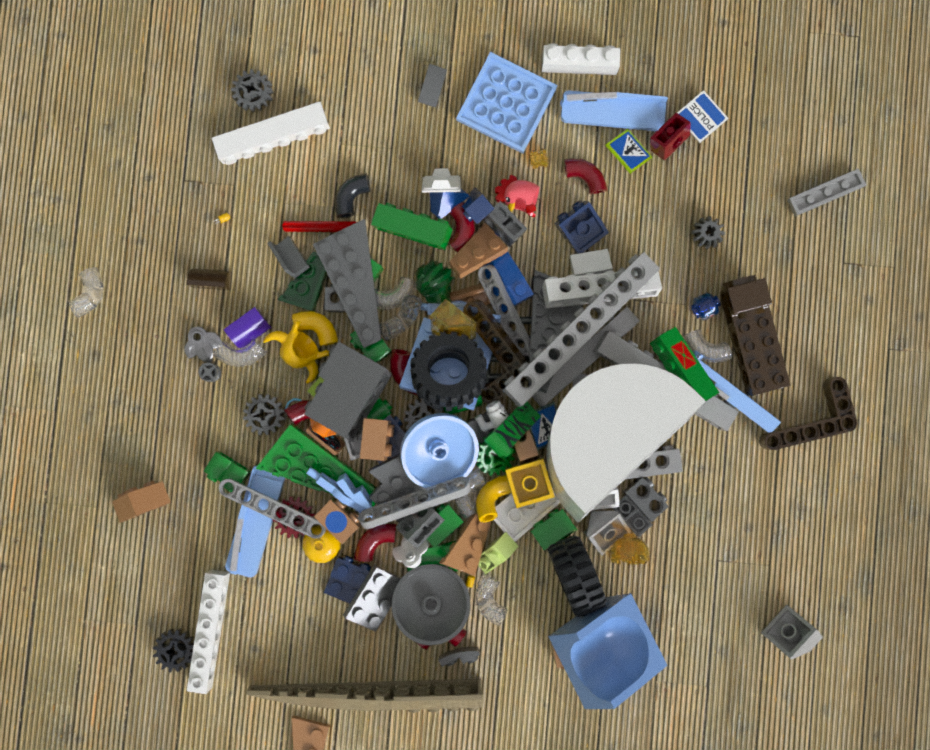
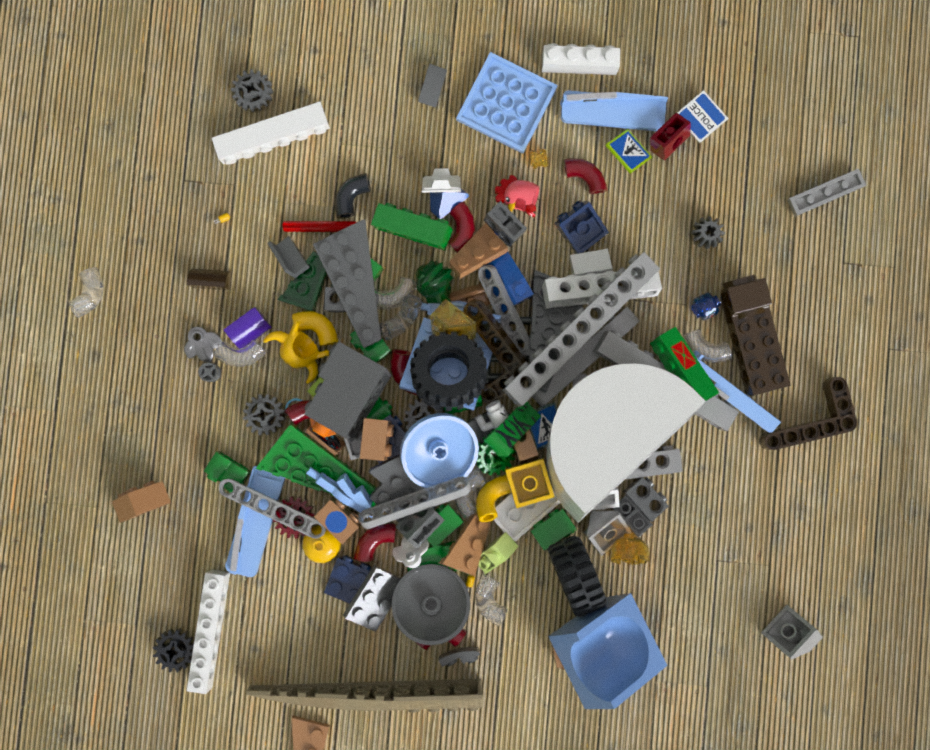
(476, 206): dark blue arch -> none

